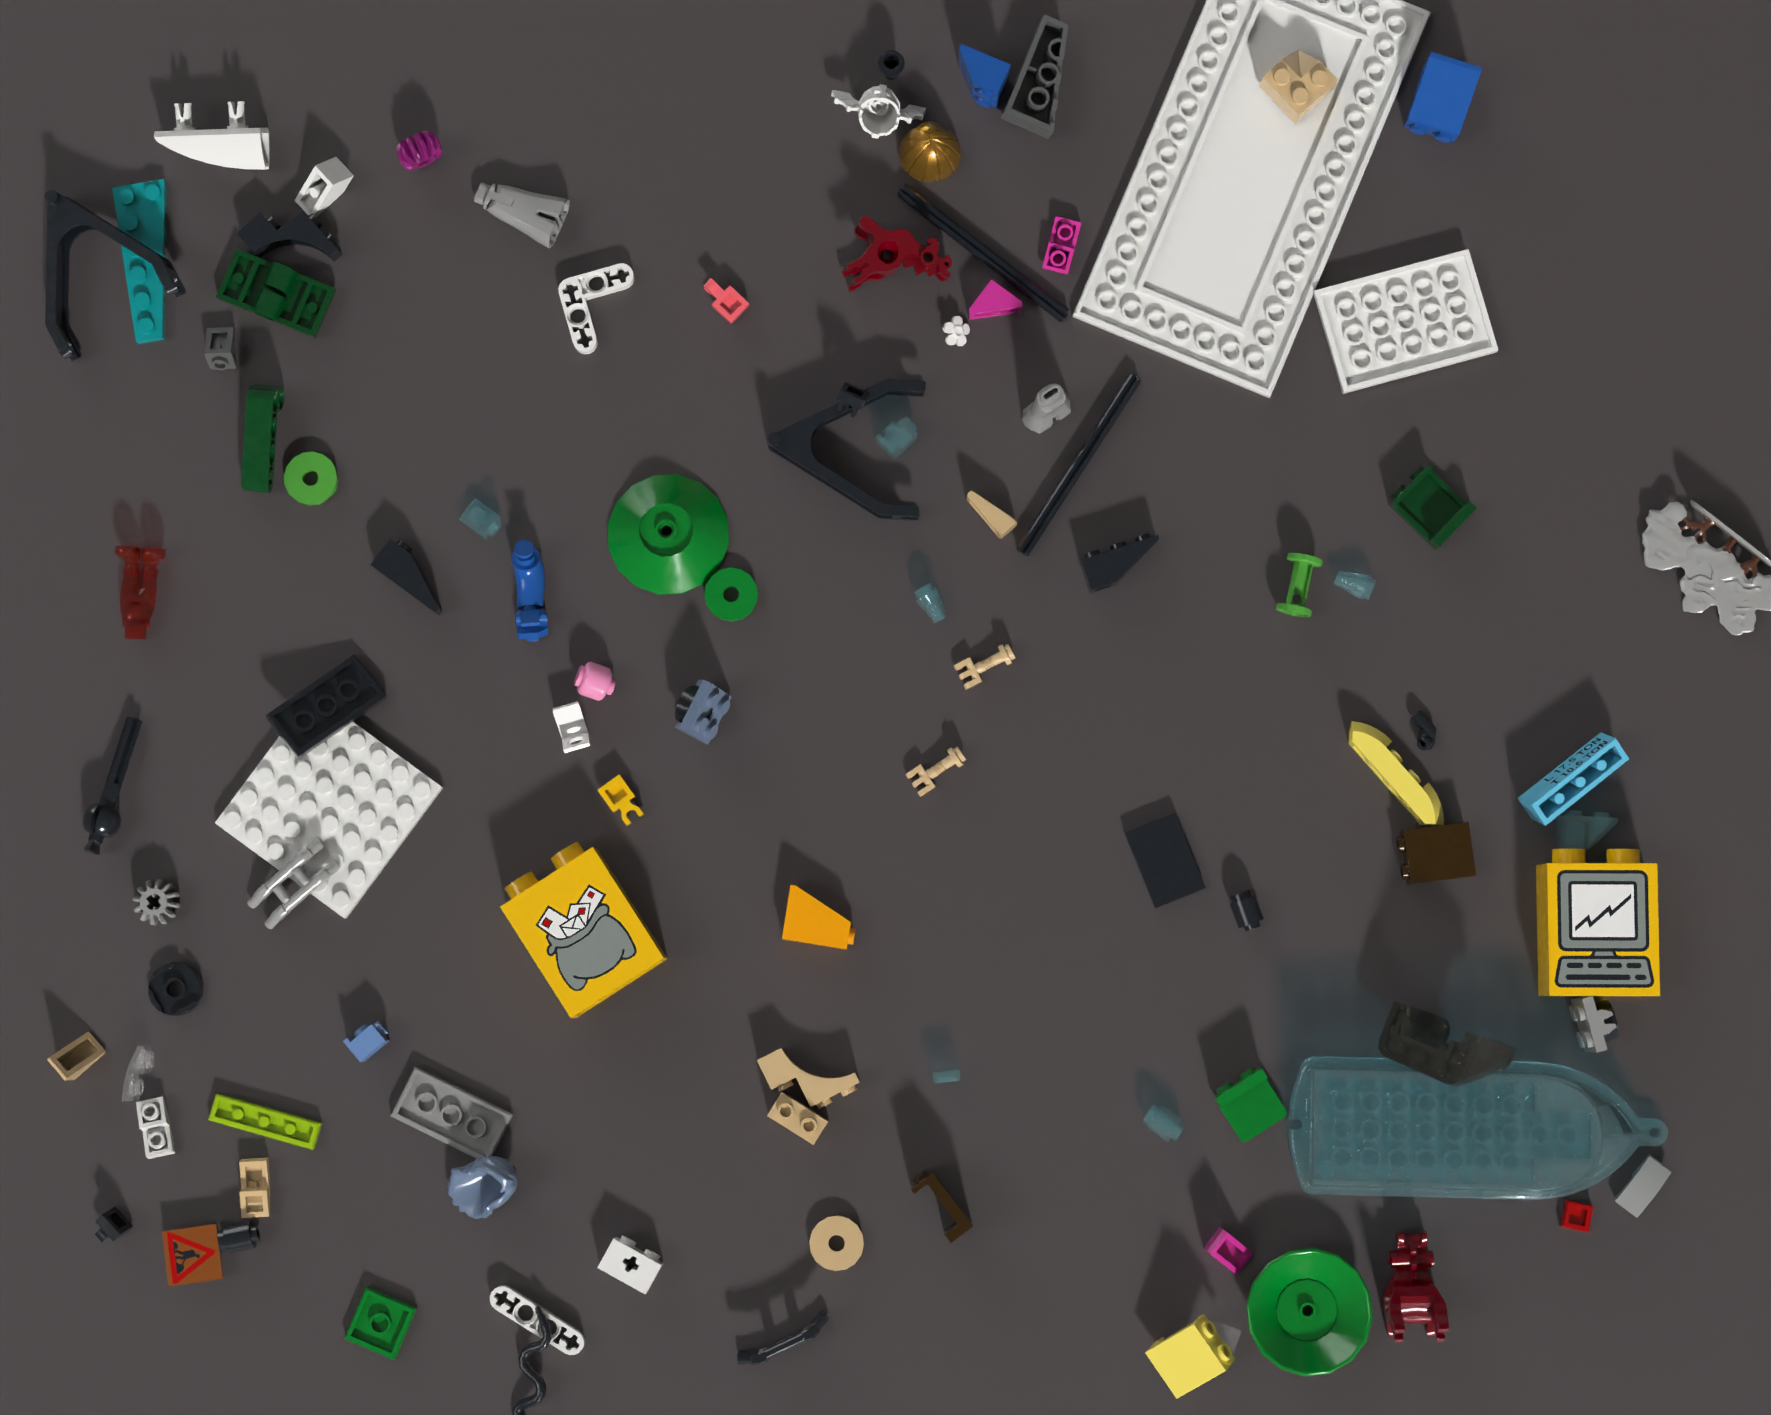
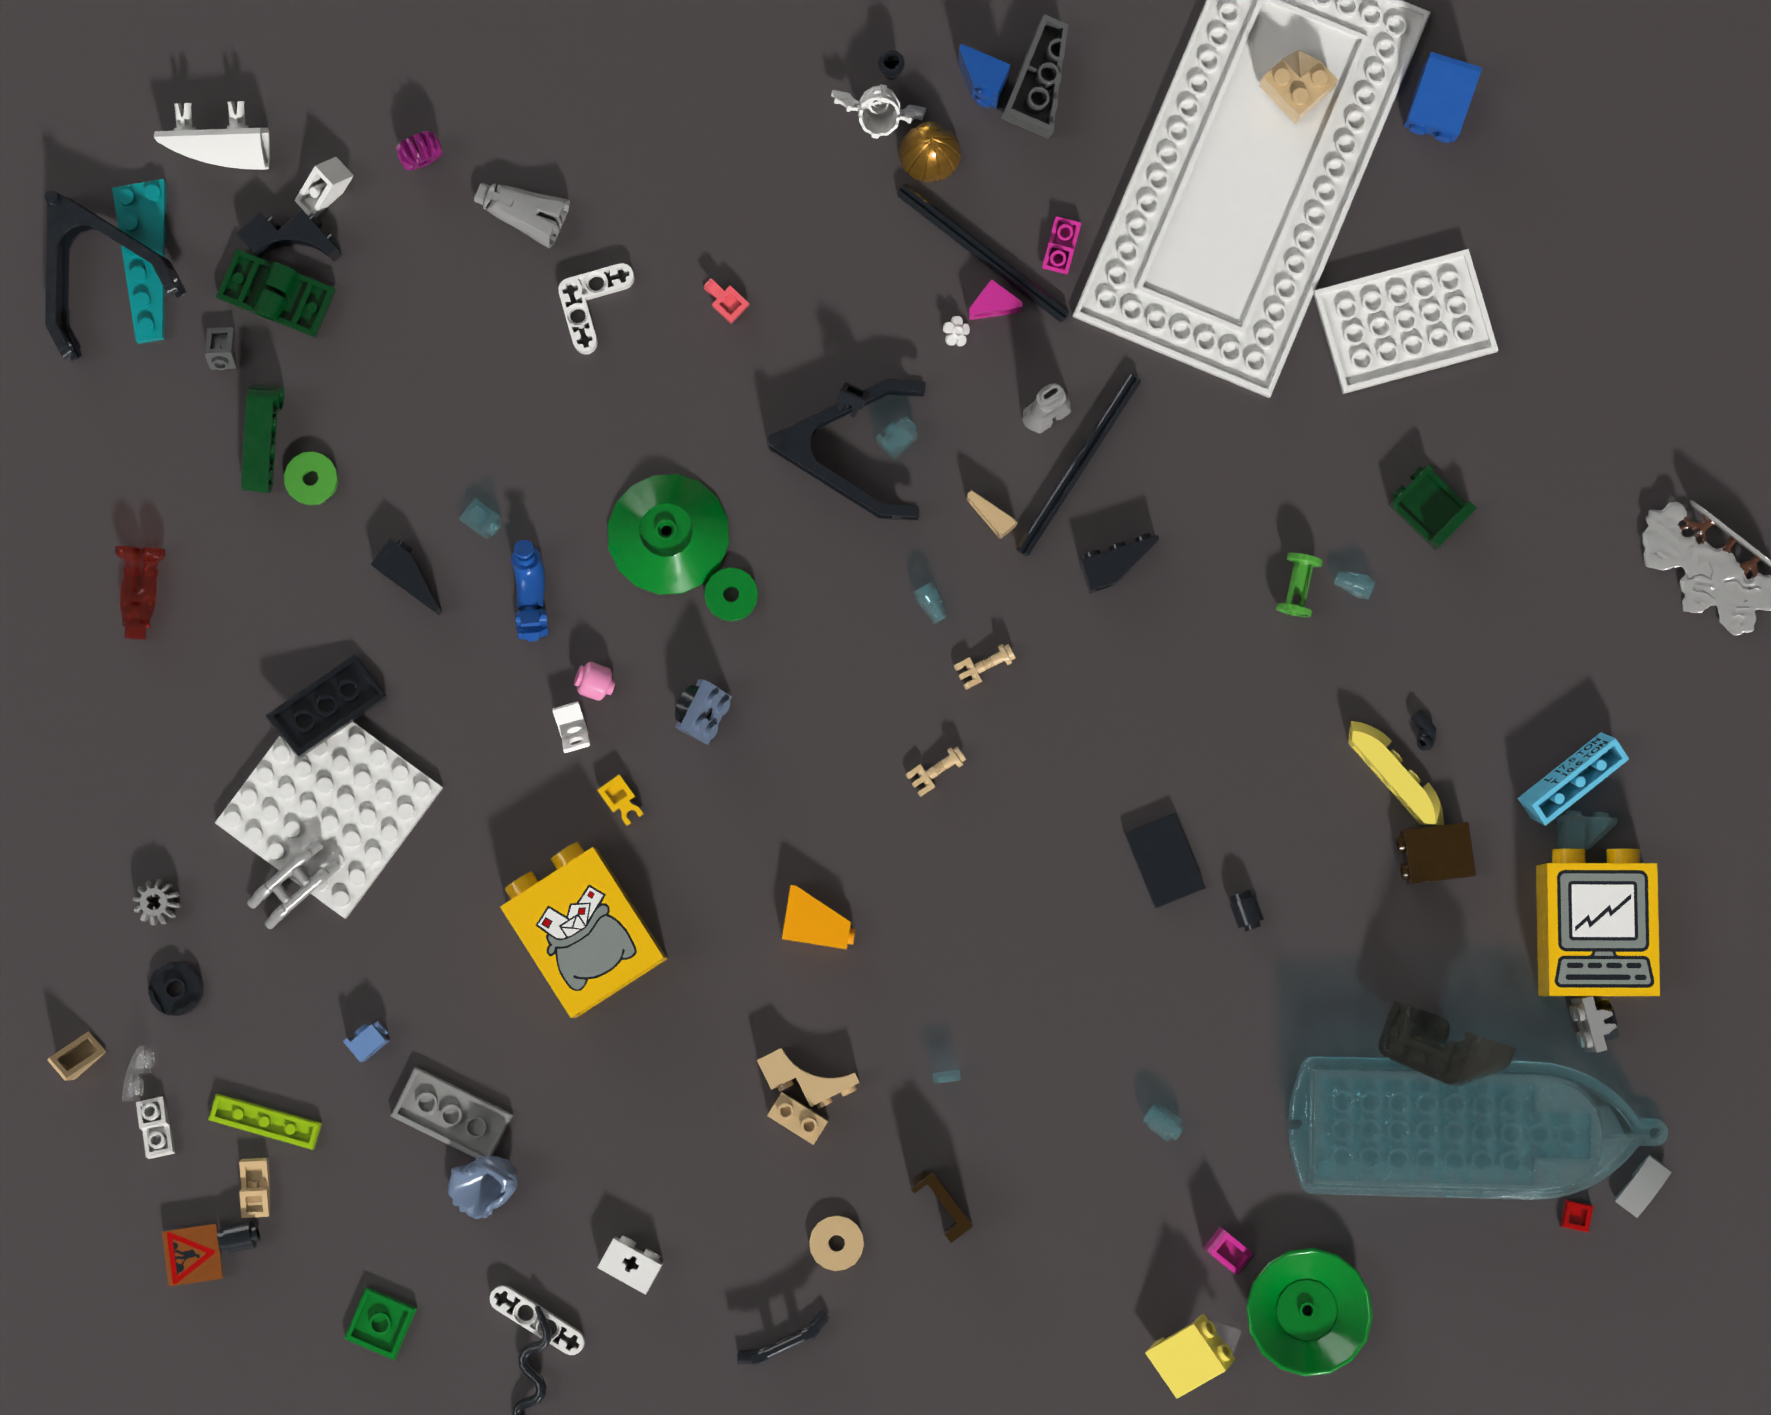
(103, 819): black piece -> none
(112, 1225): black tile -> none
(890, 249): dark red animal -> none
(1250, 1104): green bracket -> none
(1410, 1292): dark red animal -> none

